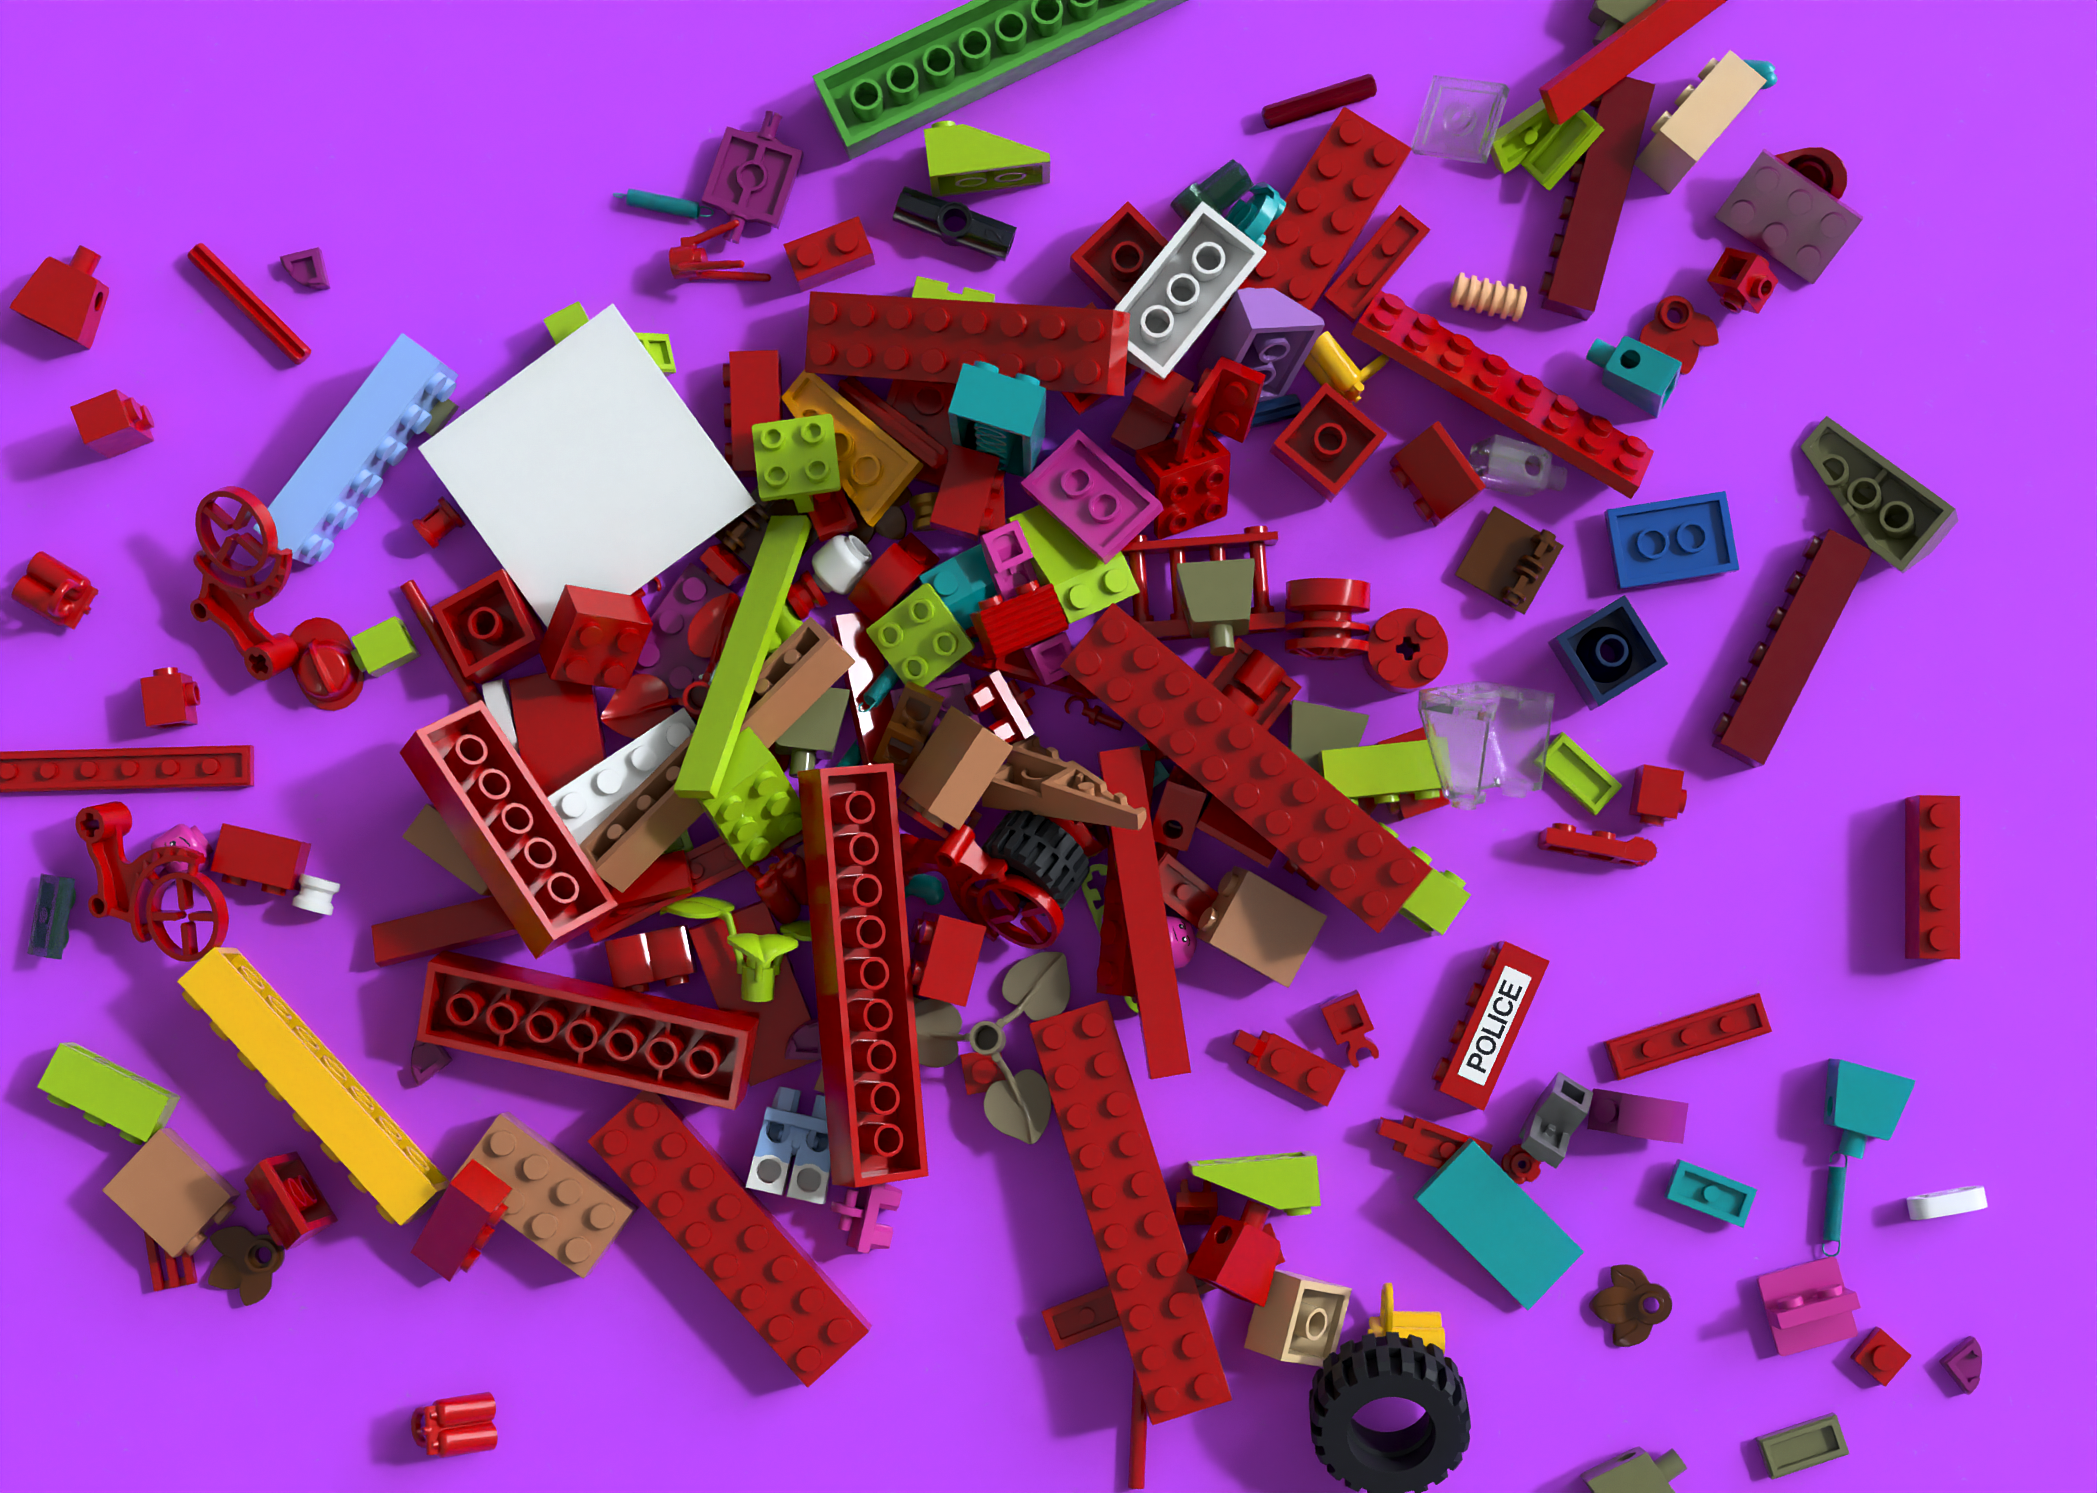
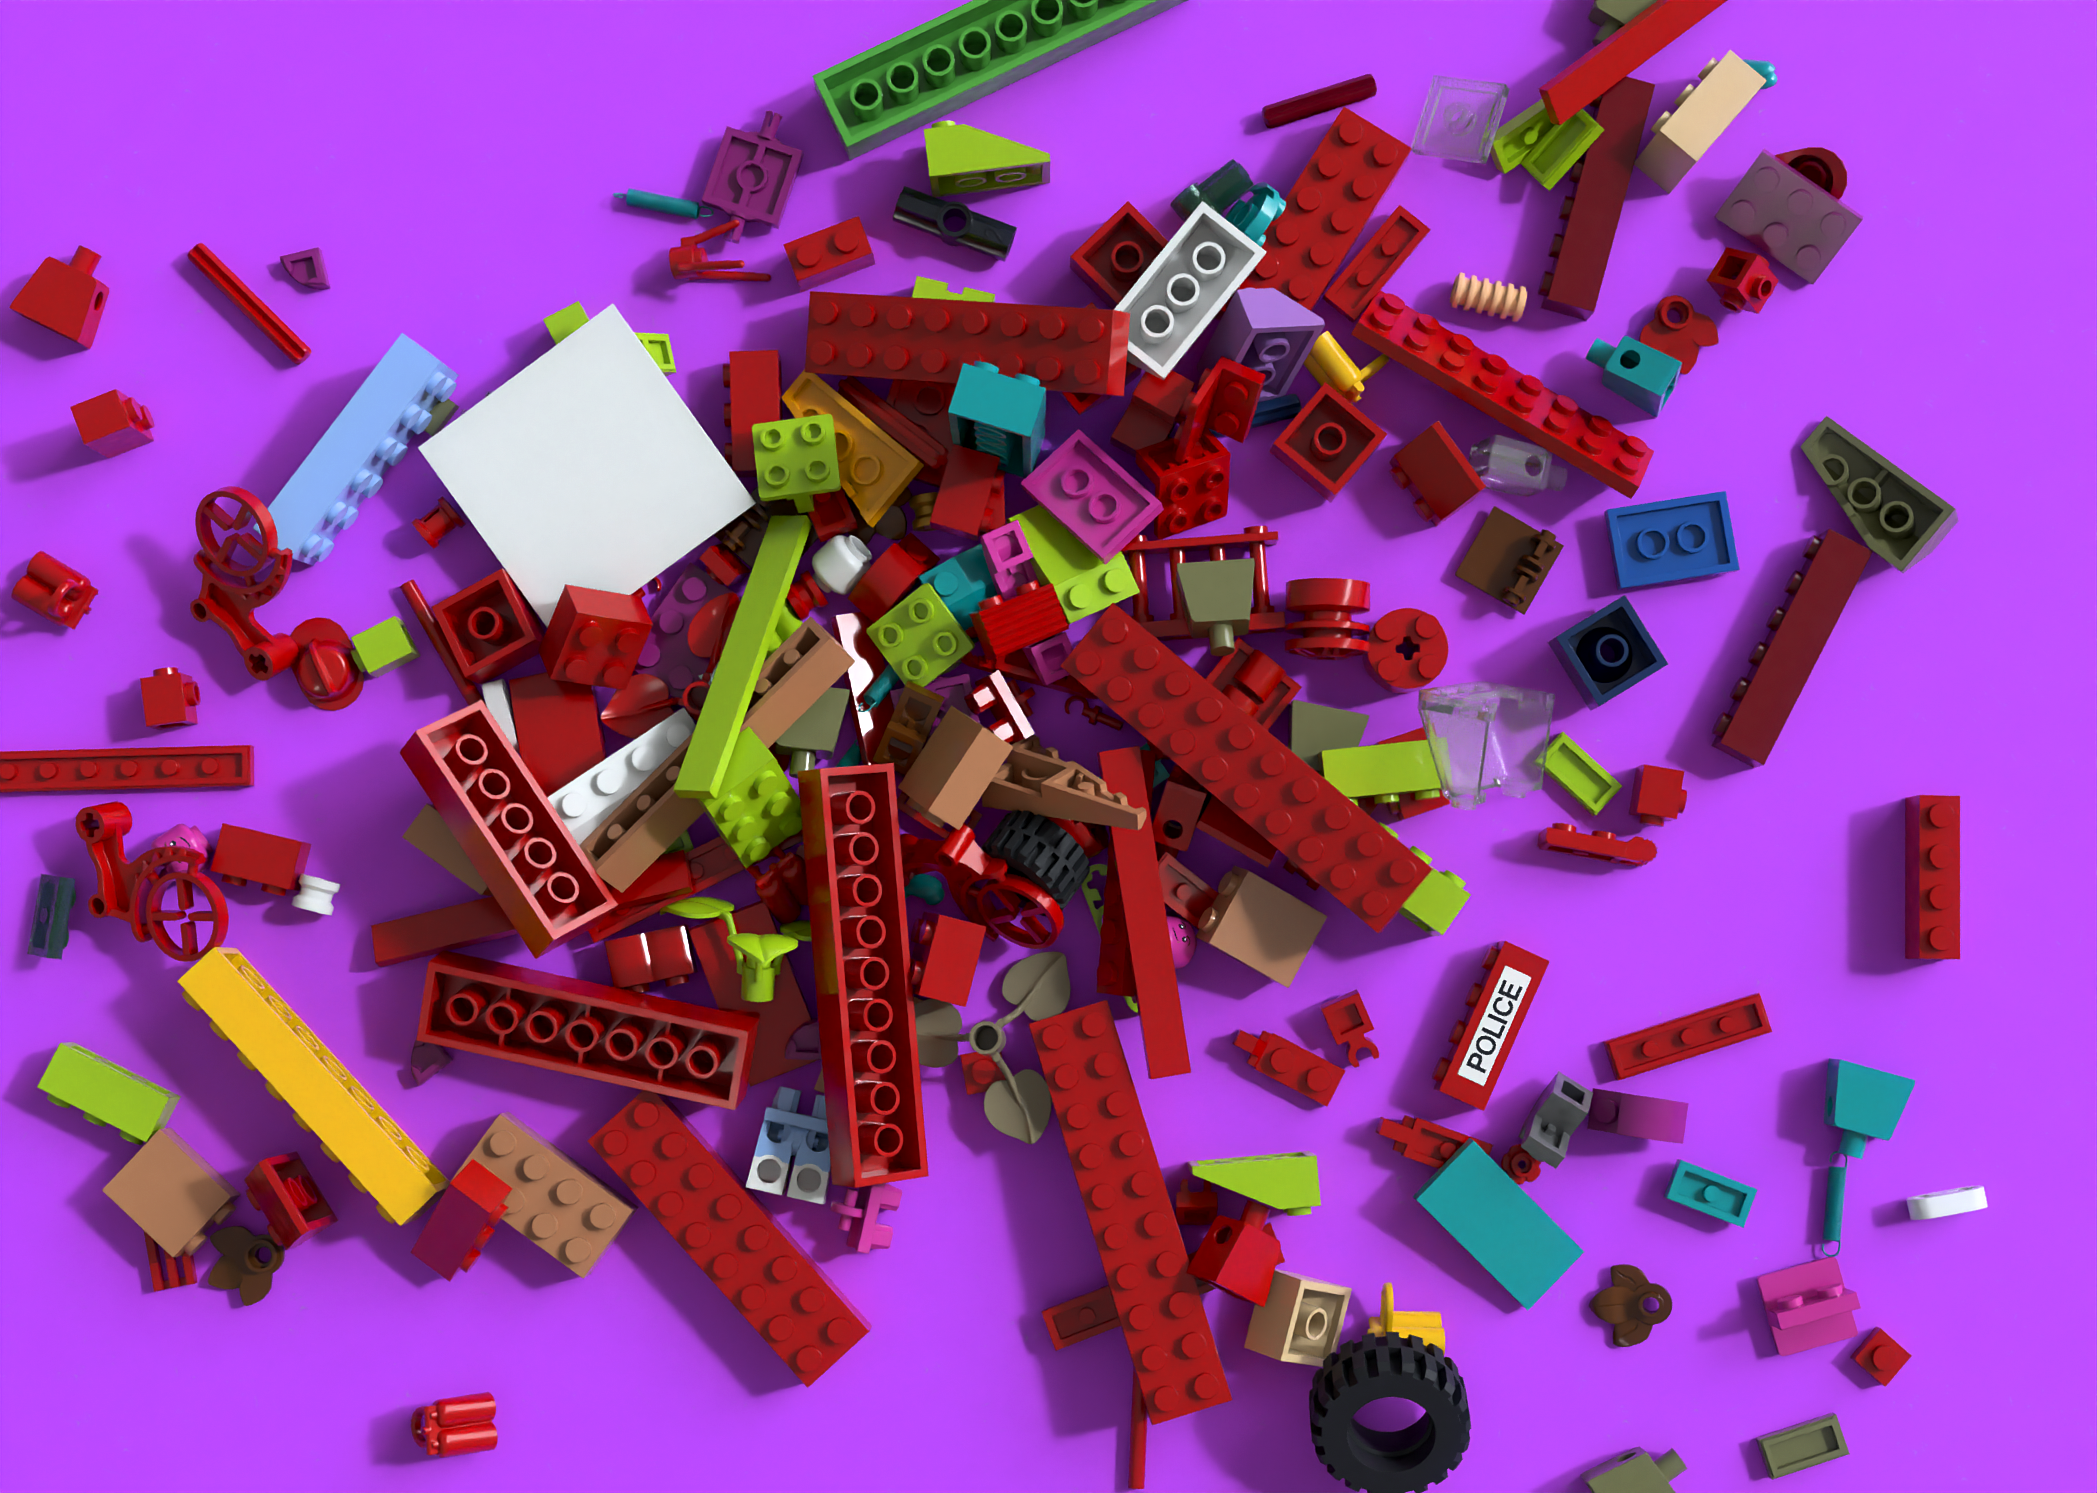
(1964, 1364): magenta tile -> none

